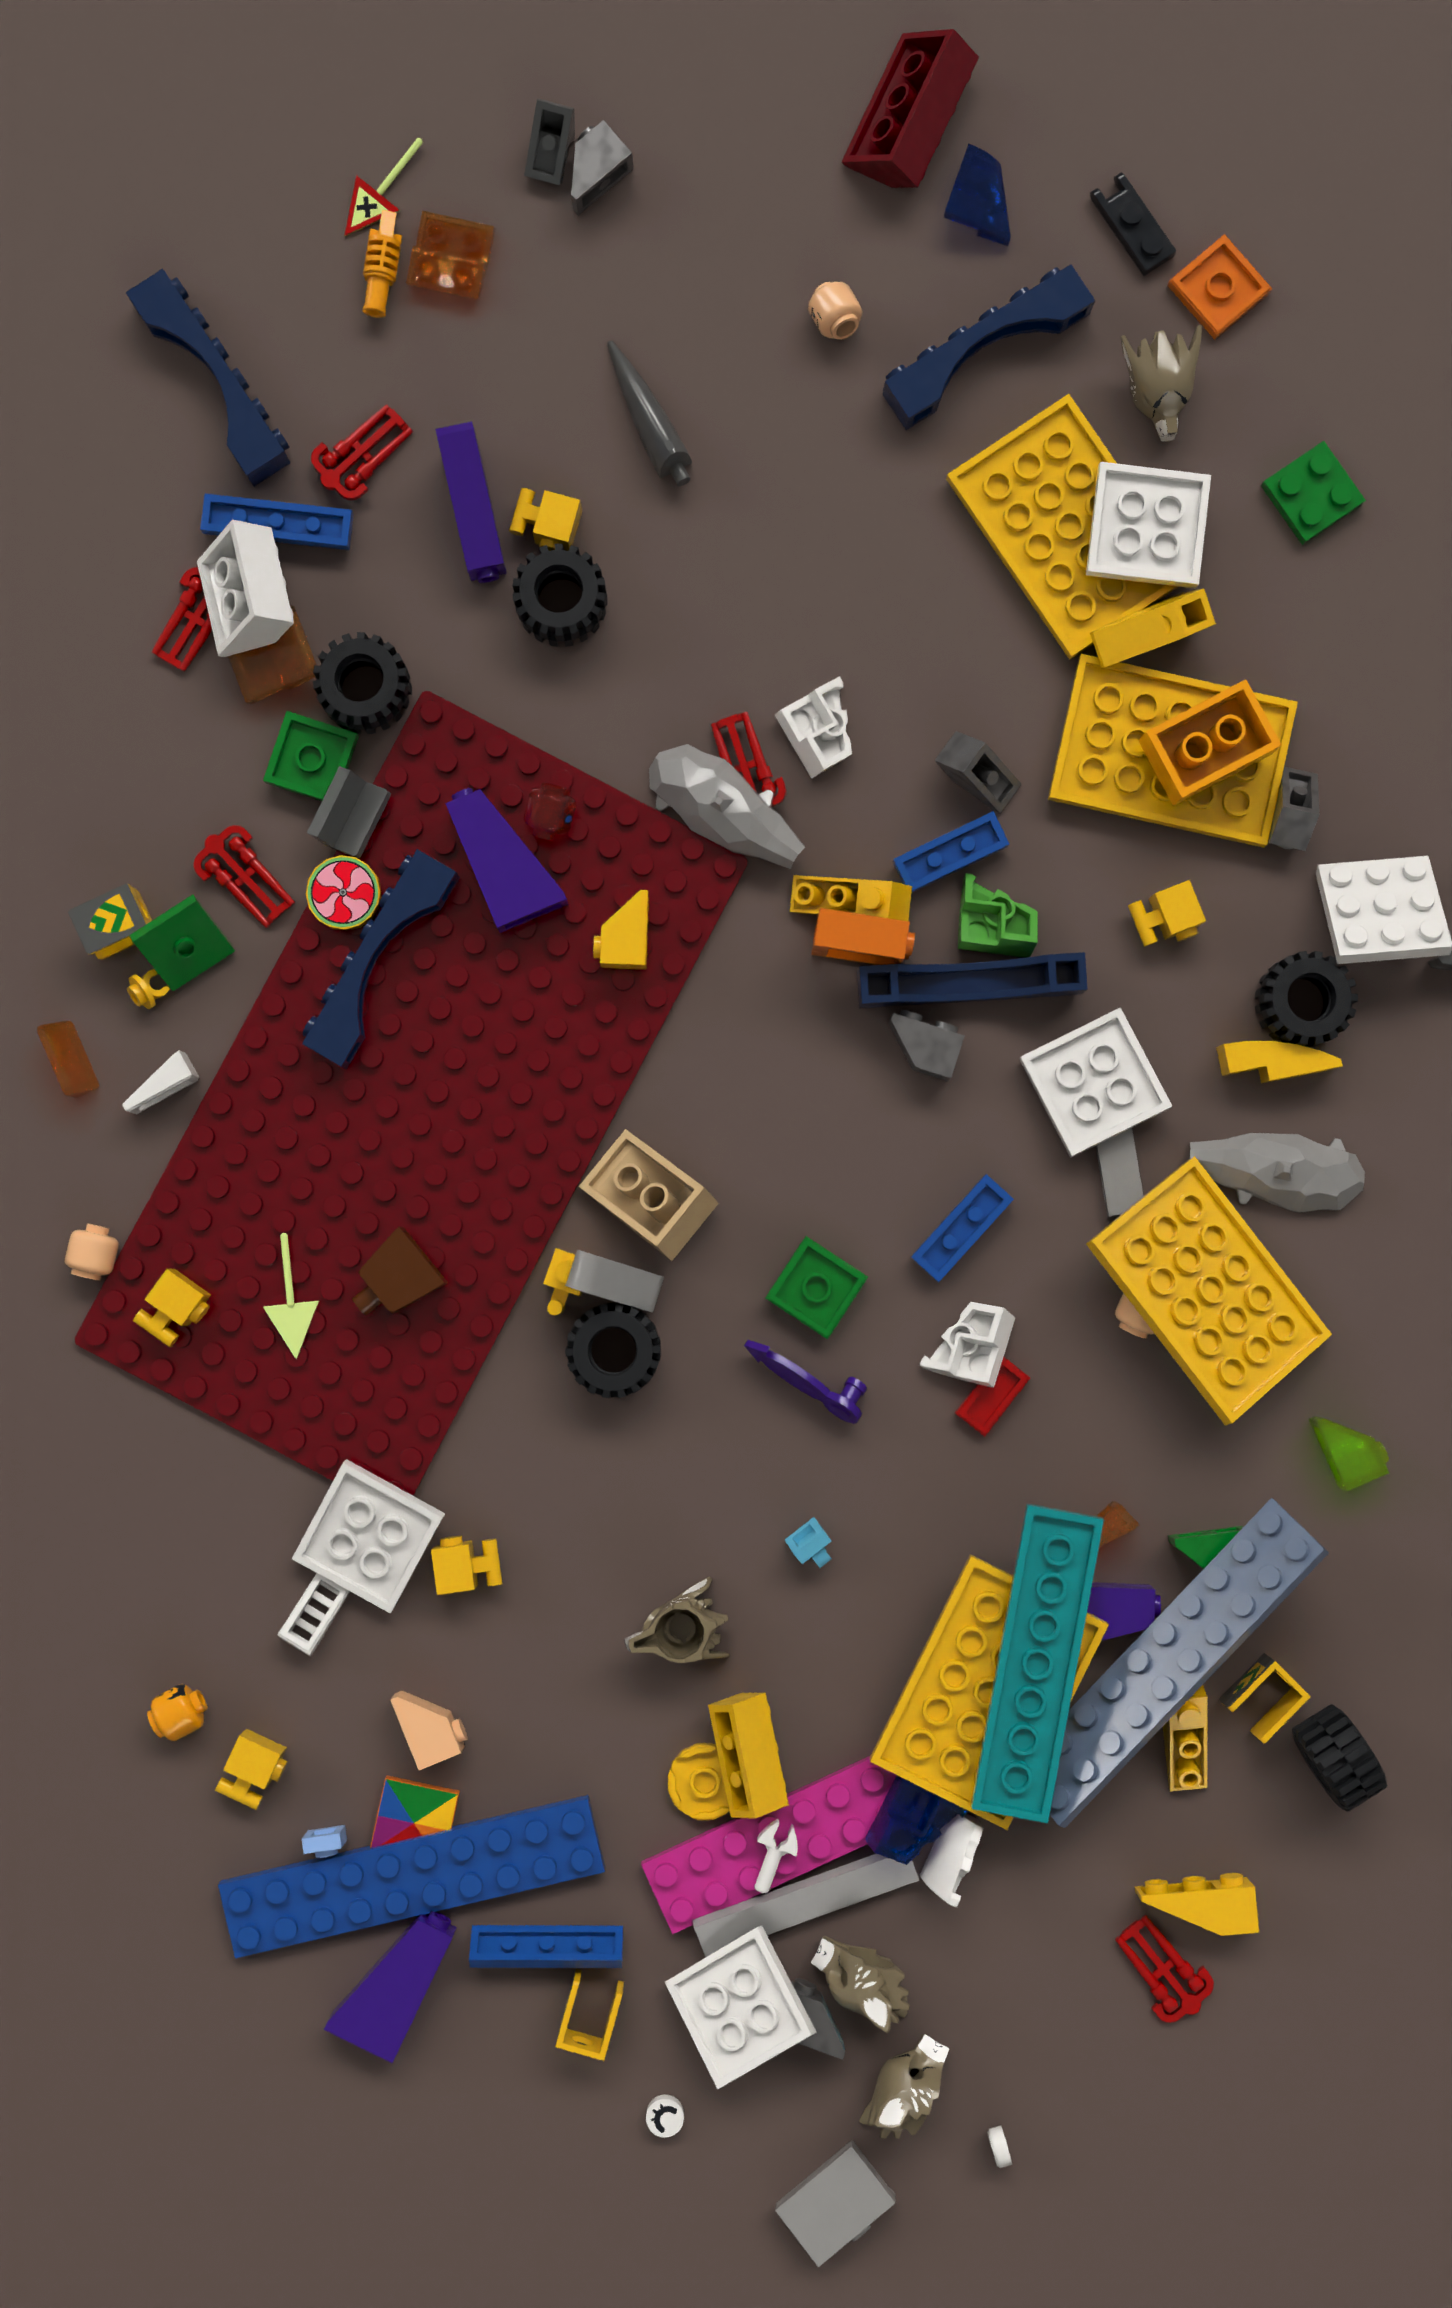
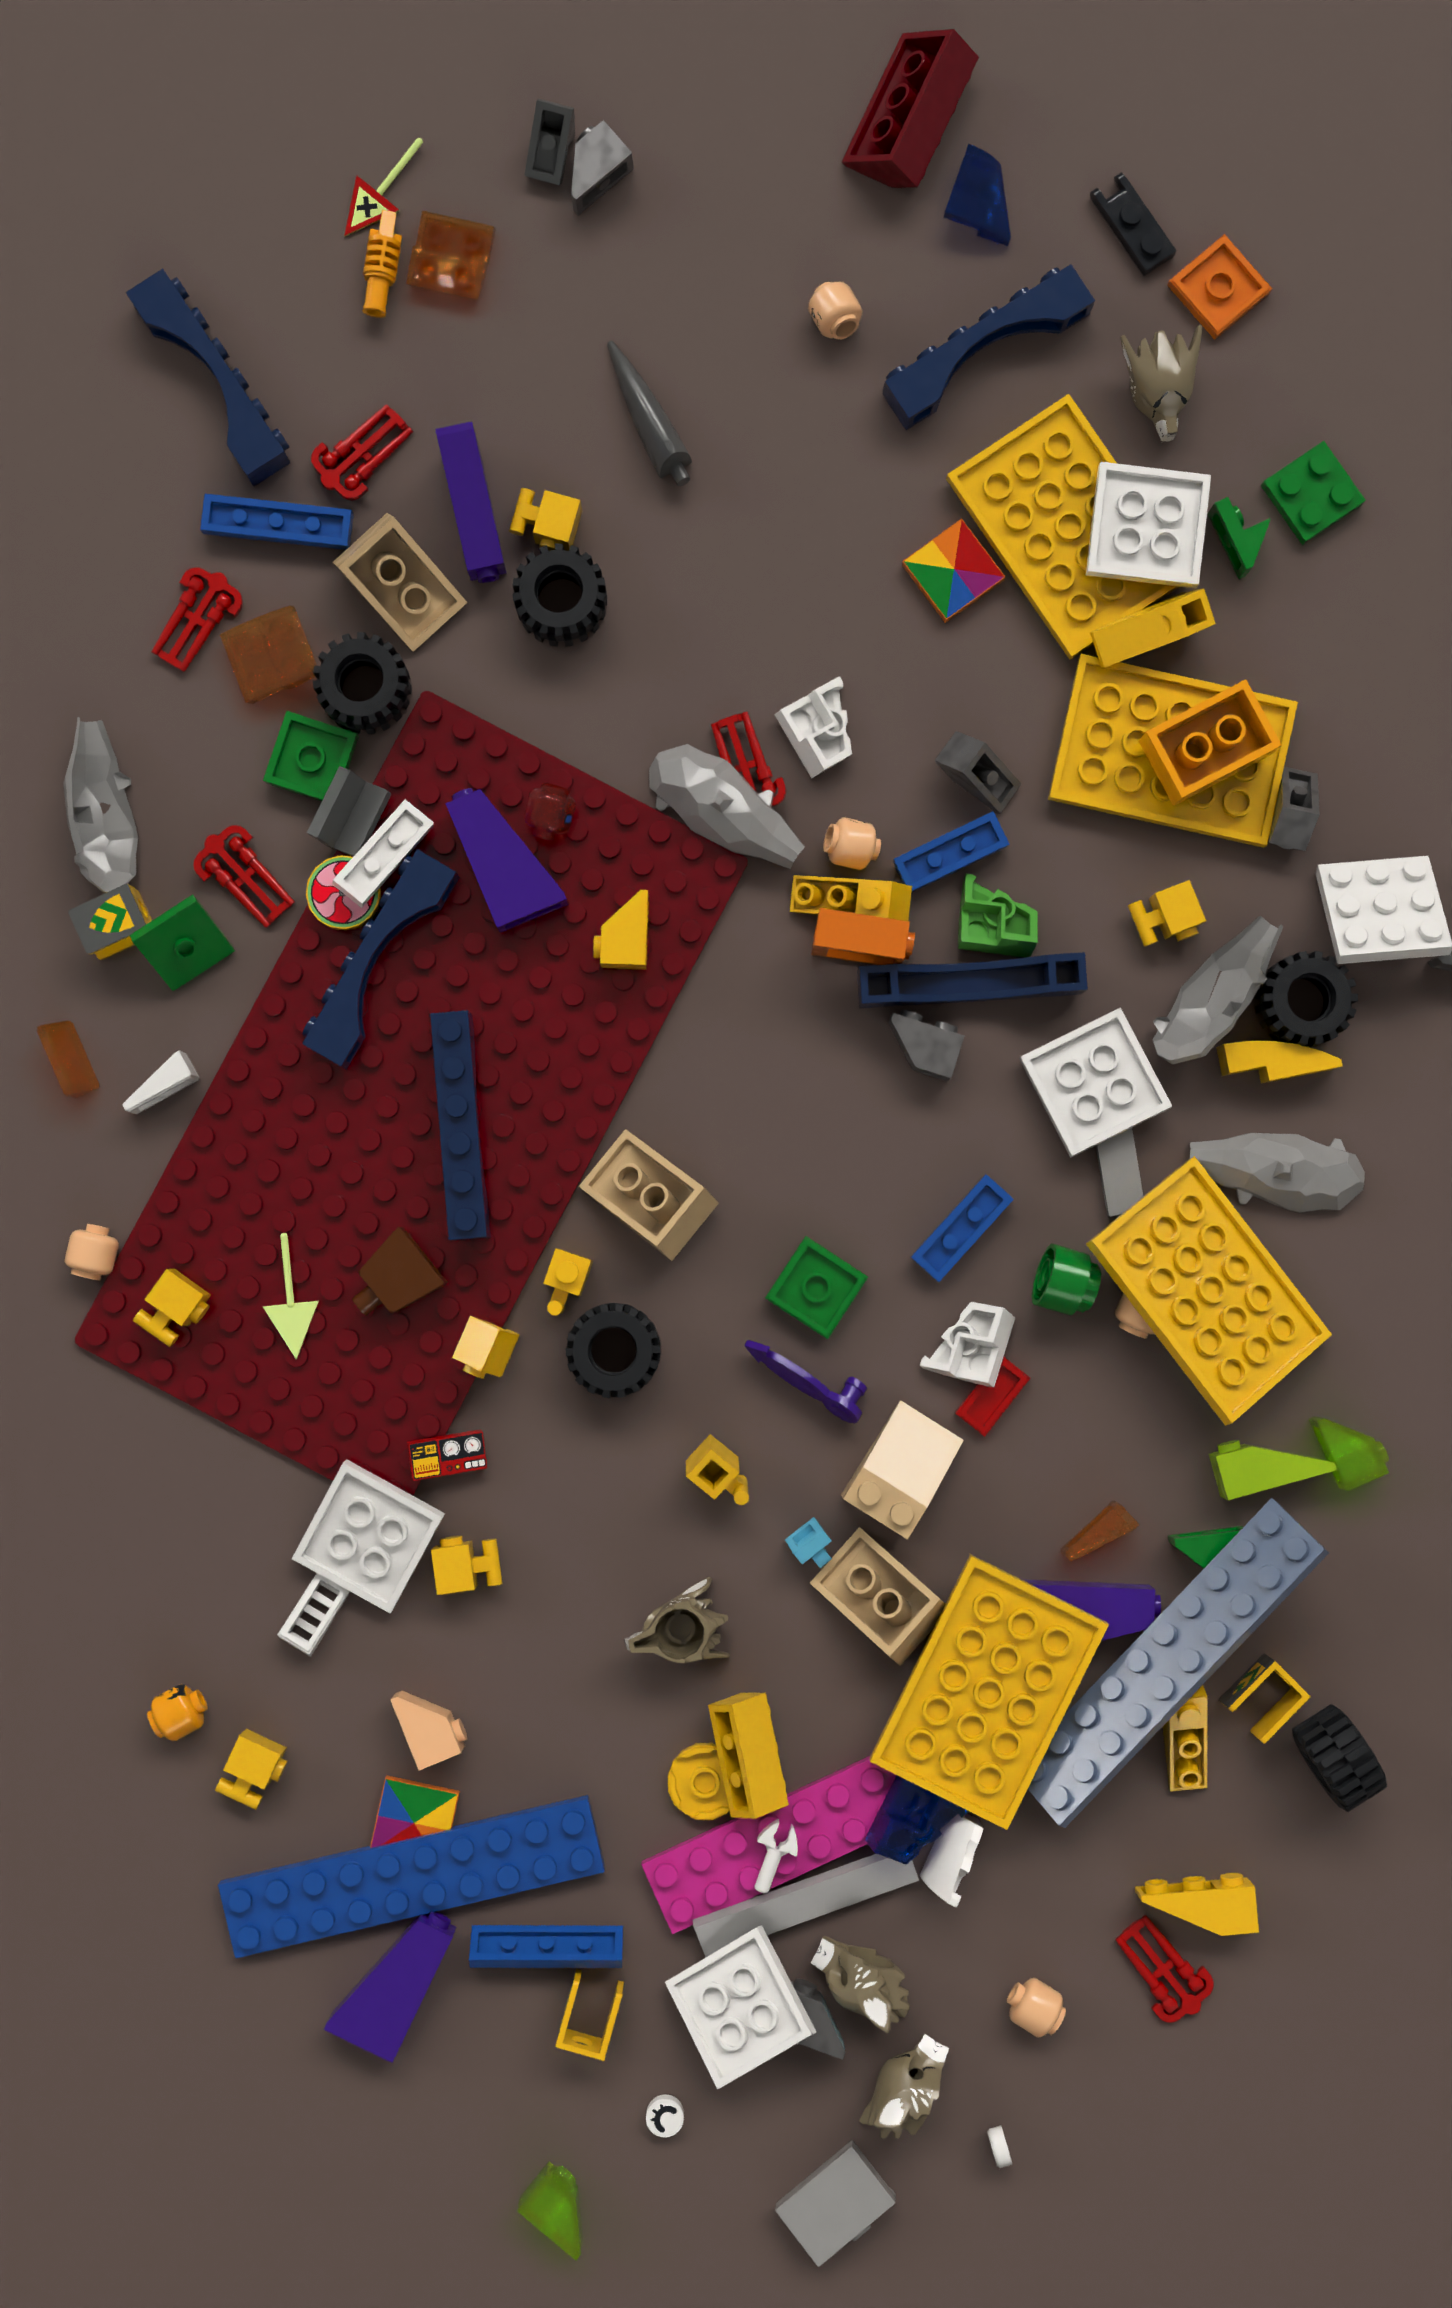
(102, 842): none -> light grey piece
(142, 992): yellow plate -> none
(244, 589): white slope -> none
(324, 1841): light blue plate -> none
(383, 853): none -> white plate
(400, 581): none -> tan slope
(447, 1455): none -> tile
(459, 1125): none -> dark blue arch
(485, 1348): none -> yellow brick
(554, 2208): none -> clear neon green slope
(614, 1281): light grey beam -> none
(715, 1469): none -> yellow brick
(851, 843): none -> light nougat head
(879, 1596): none -> tan slope
(902, 1469): none -> slope
(953, 570): none -> tile
(1036, 2007): none -> light nougat head
(1037, 1663): teal plate -> none
(1065, 1281): none -> green piece
(1197, 1024): none -> light grey piece
(1239, 544): none -> green slope
(1252, 1469): none -> lime slope

